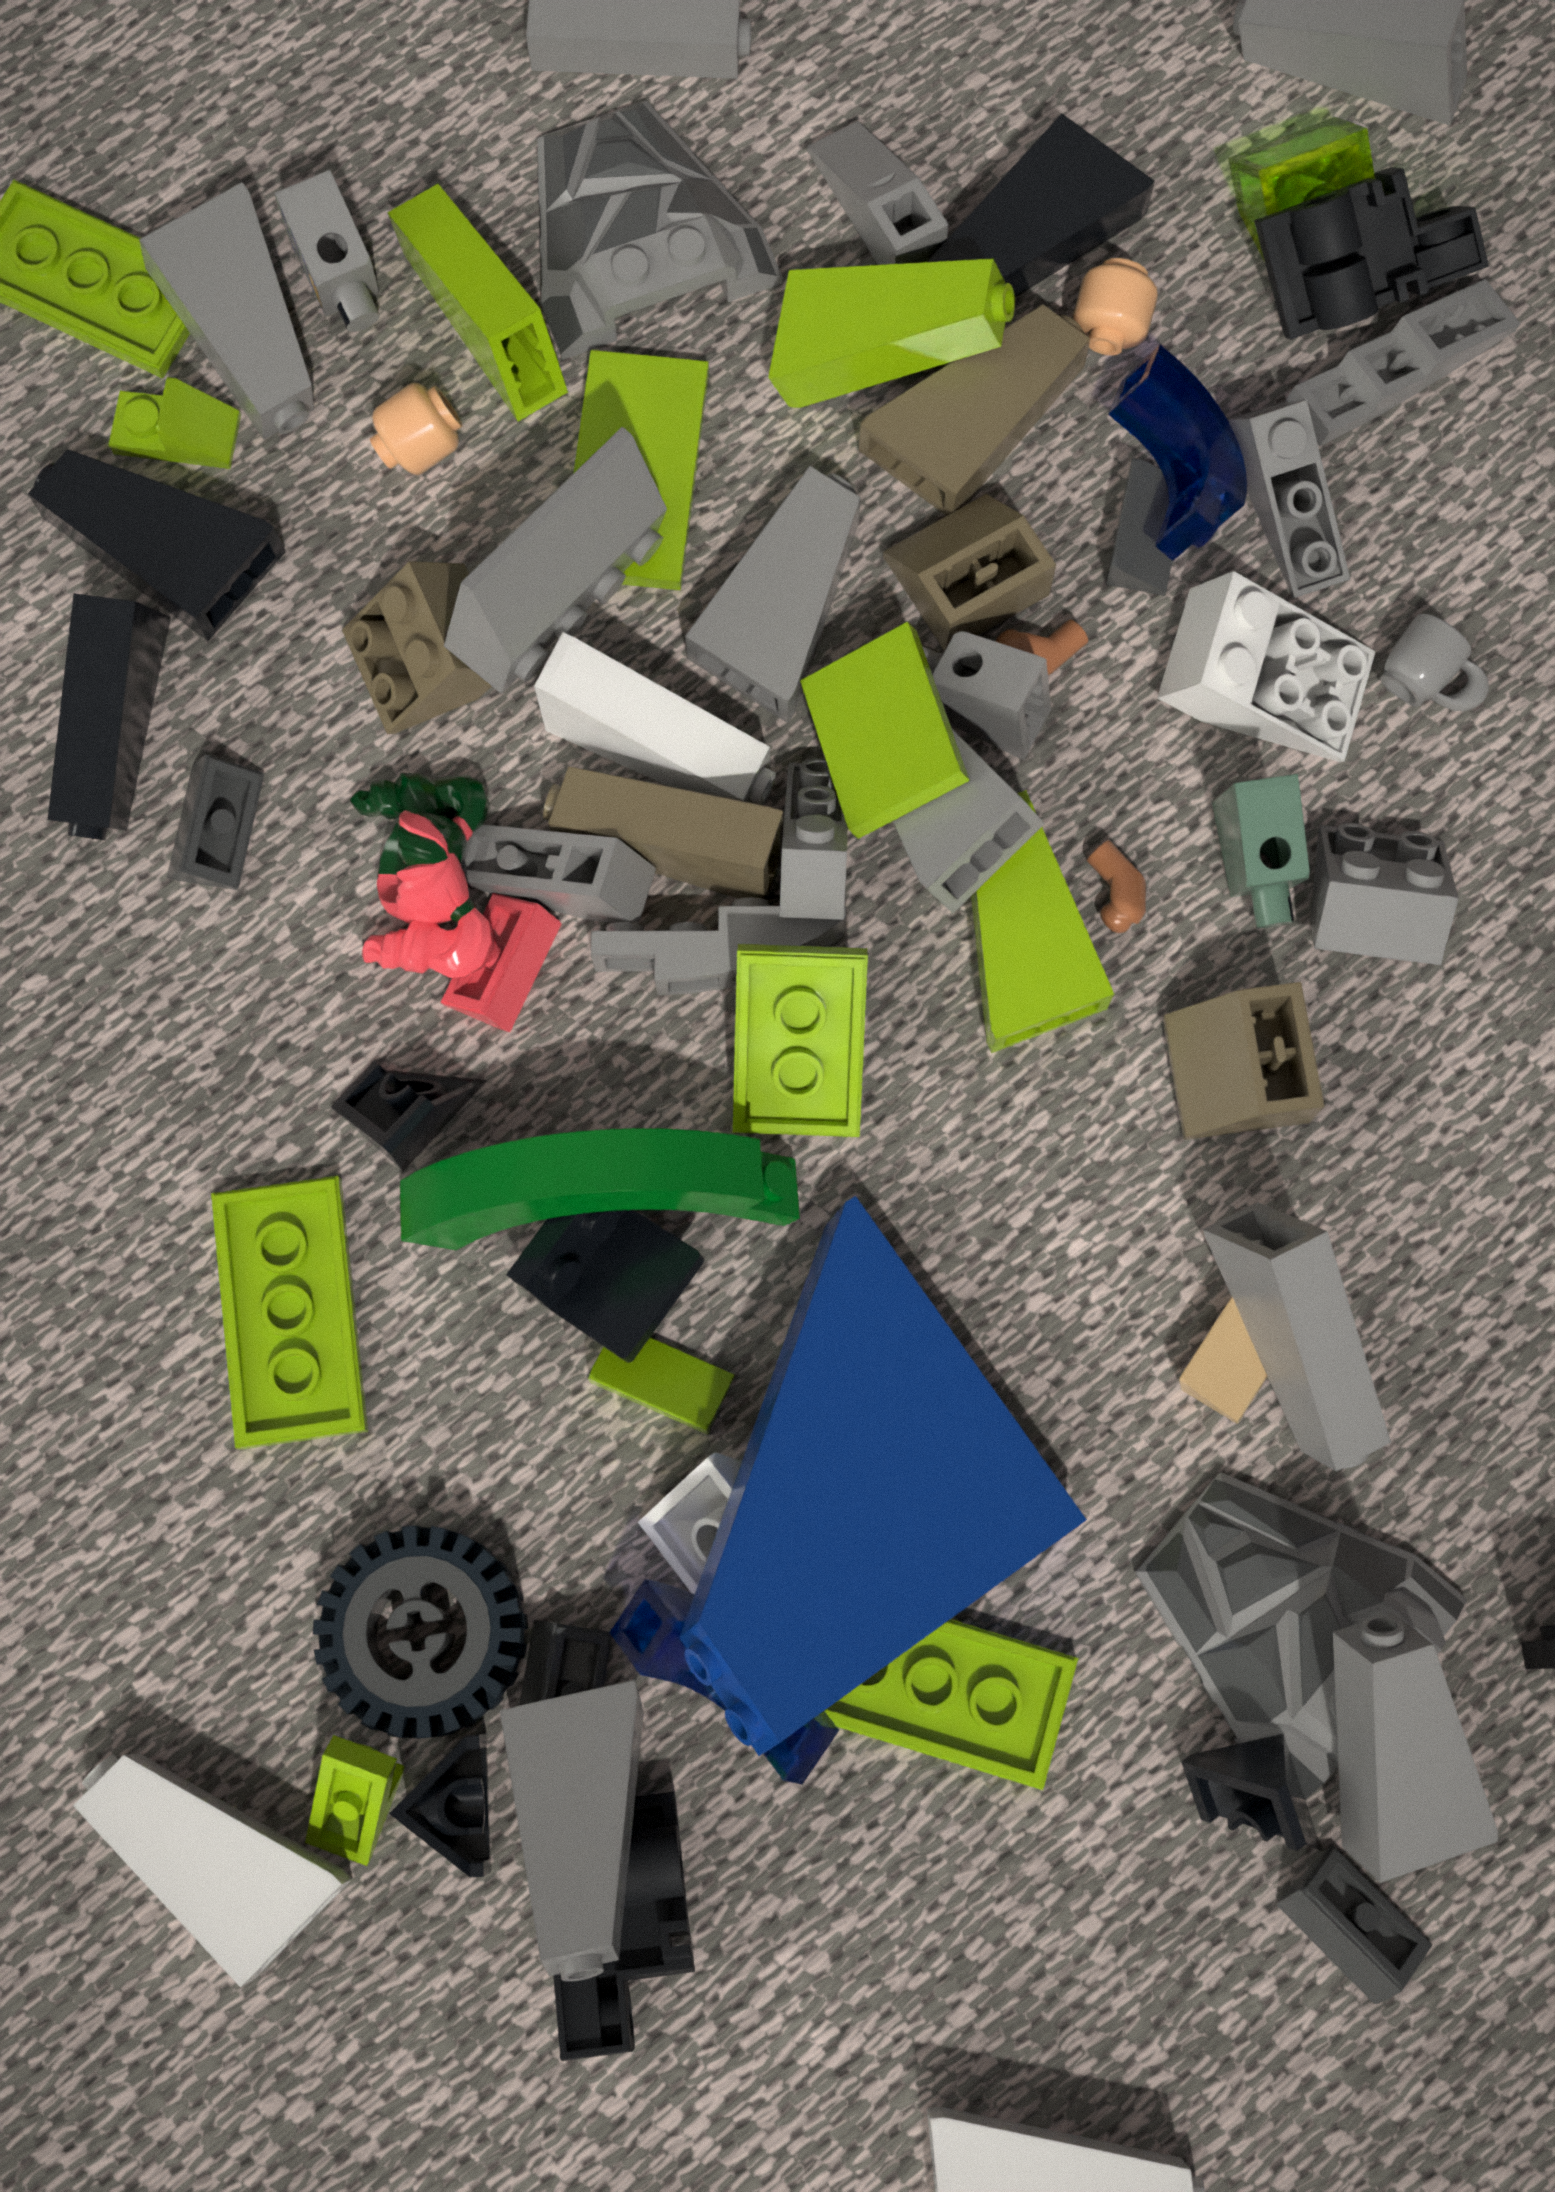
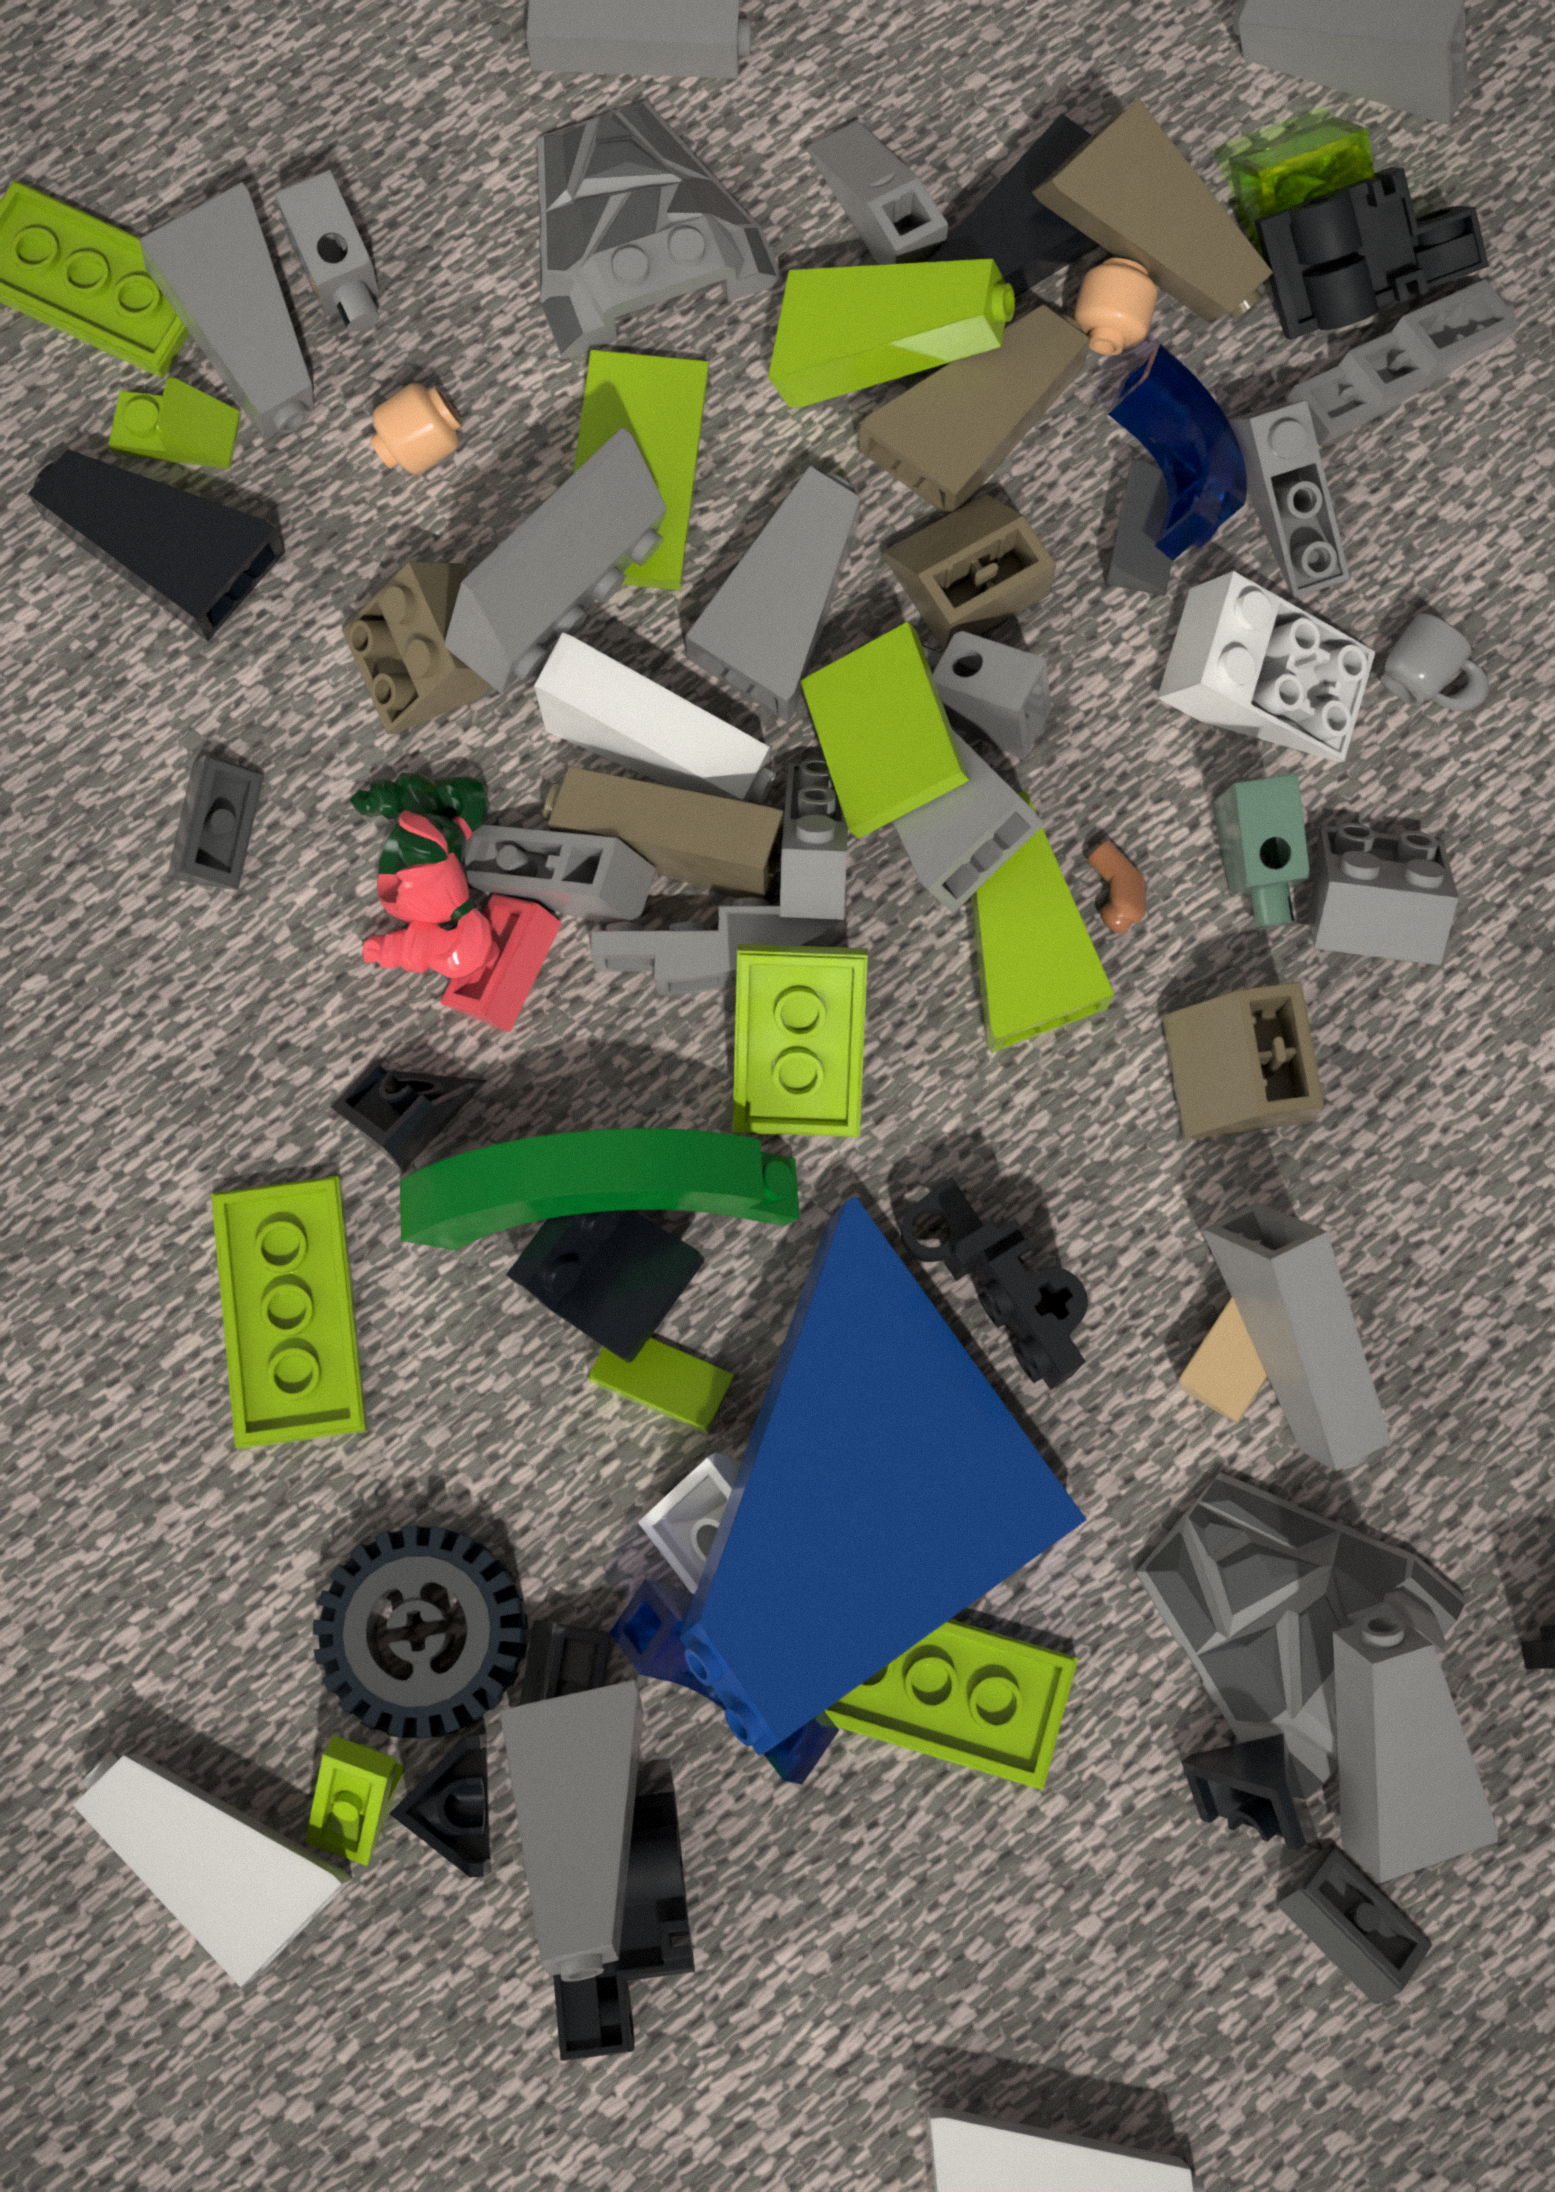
(104, 712): black slope -> none
(480, 301): lime slope -> none
(1008, 1289): none -> black plate
(1055, 648): nougat arm -> none
(1151, 207): none -> dark tan slope

